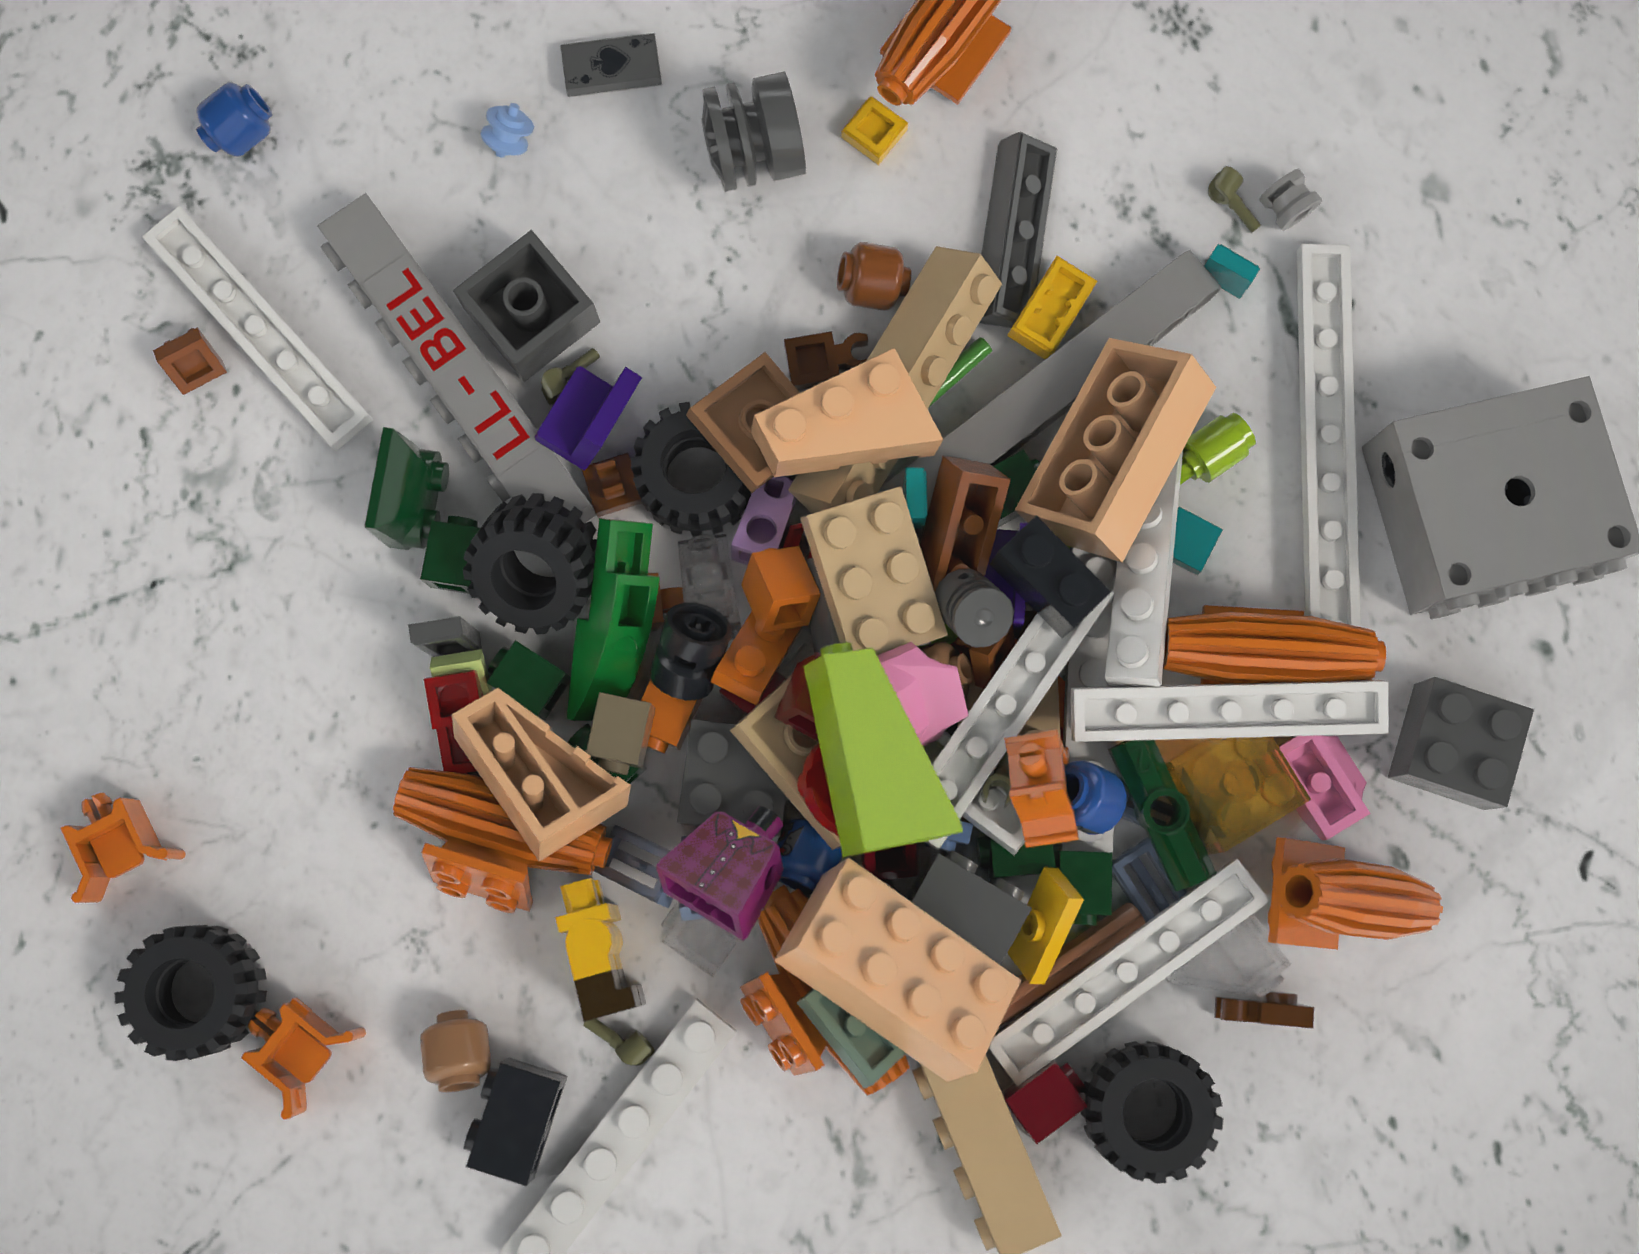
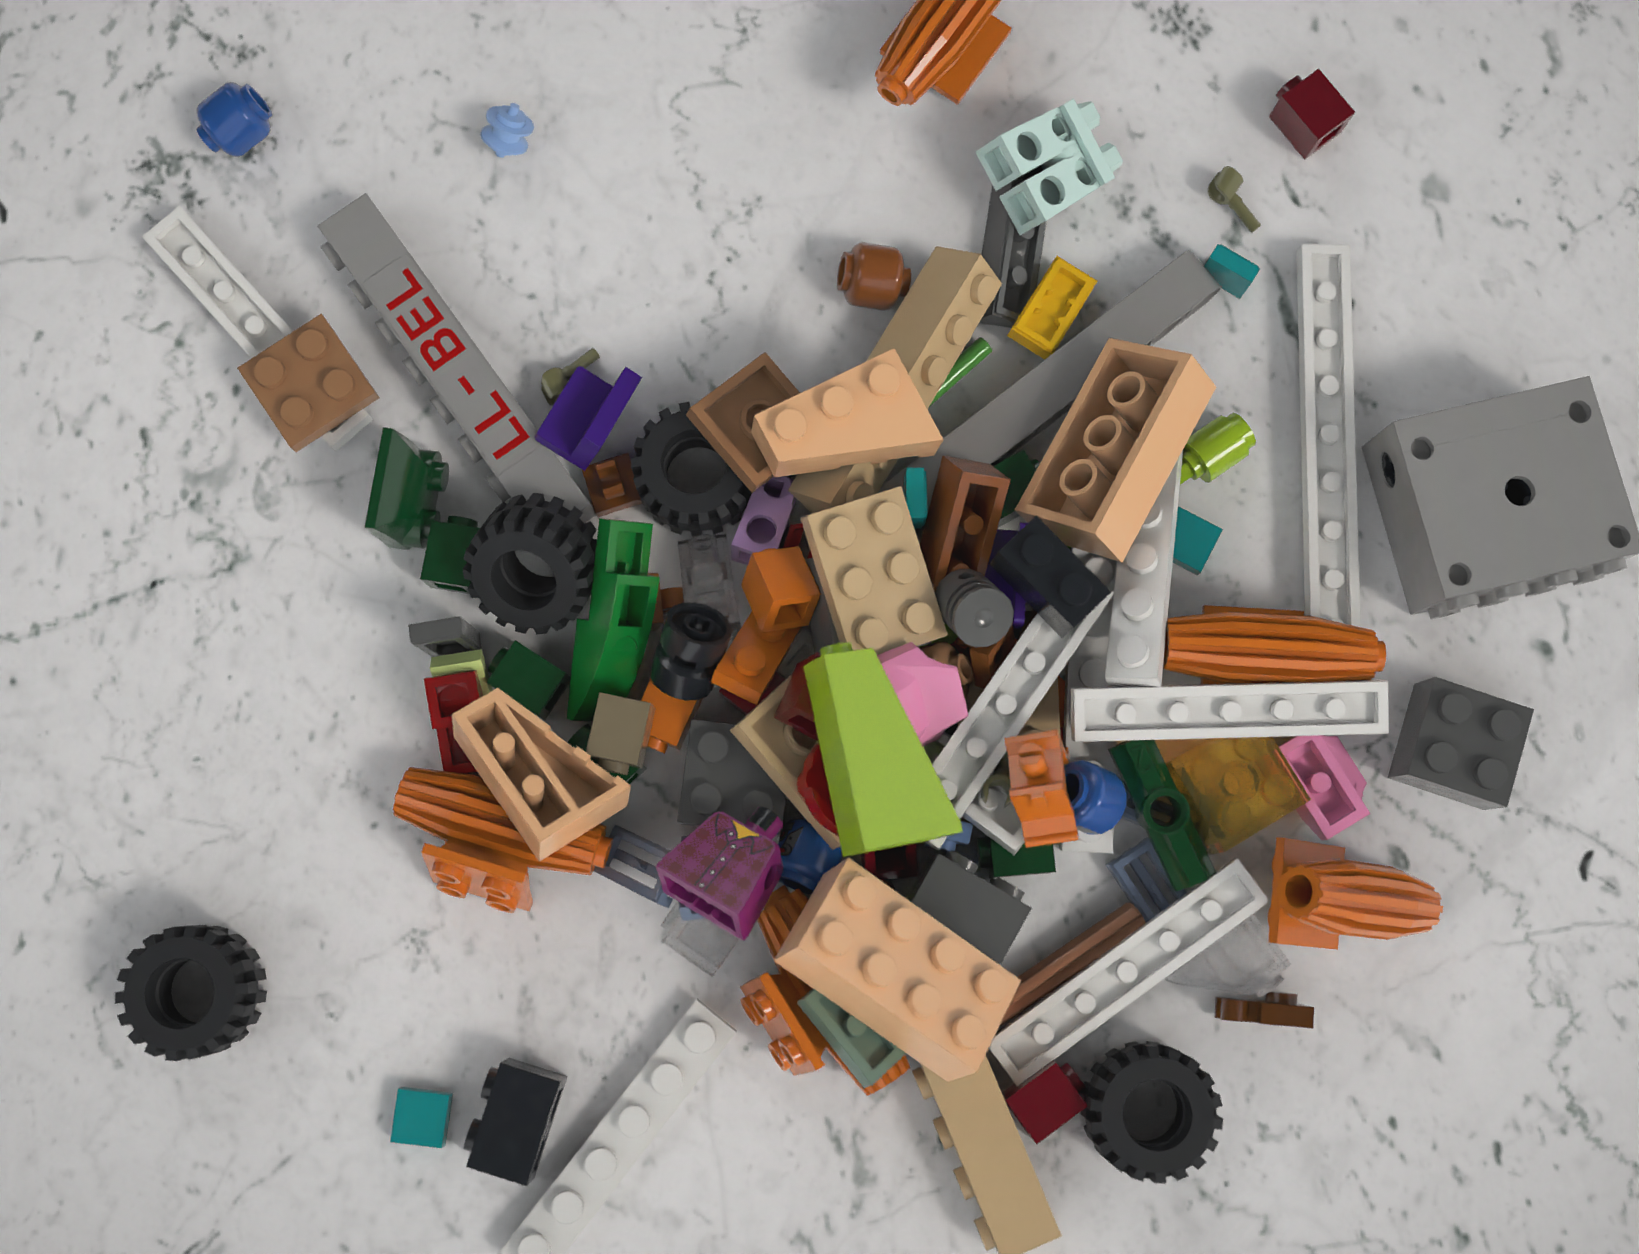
(112, 844): orange piece -> none
(189, 361): dark orange tile -> none
(293, 1050): orange piece -> none
(308, 383): none -> medium nougat plate
(421, 1117): none -> teal tile
(455, 1052): medium nougat head -> none
(527, 305): dark grey brick -> none
(594, 951): yellow hips -> none
(611, 64): dark grey tile -> none
(632, 1051): olive hand -> none
(754, 131): dark grey wheel -> none
(817, 359): reddish brown plate -> none
(874, 130): yellow tile -> none
(1047, 925): yellow plate -> none
(1065, 151): none -> light aqua hips
(1092, 878): dark green brick -> none
(1290, 199): light grey wheel -> none
(1310, 112): none -> dark red brick

